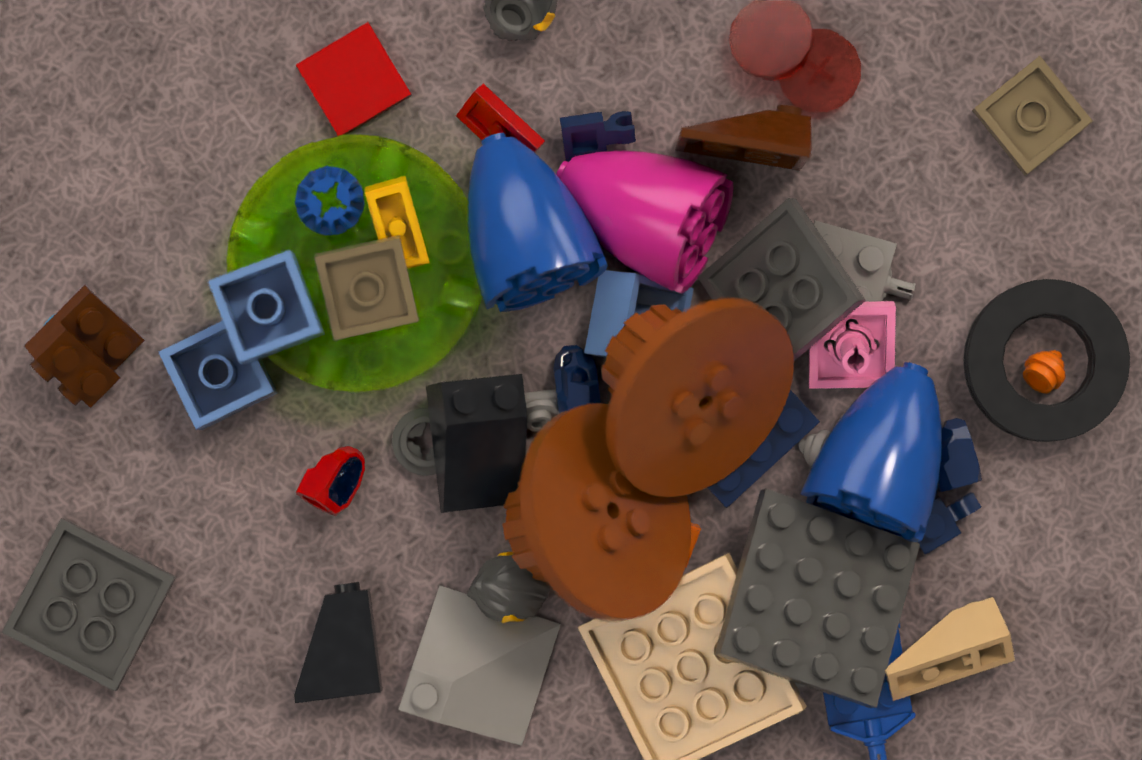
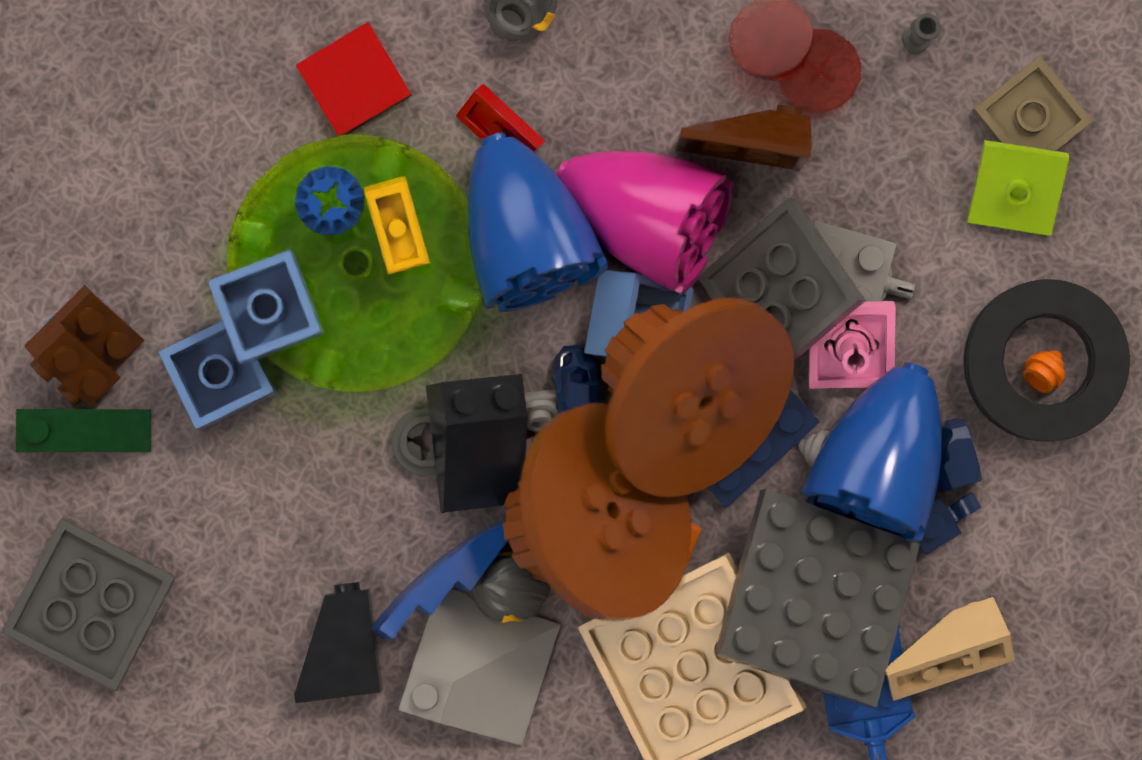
(83, 430): none -> dark green slope
(333, 480): red rock -> none
(366, 287): dark tan plate -> none
(456, 568): none -> blue slope
(591, 134): dark blue plate -> none
(921, 33): none -> dark grey bar
(1018, 187): none -> lime plate

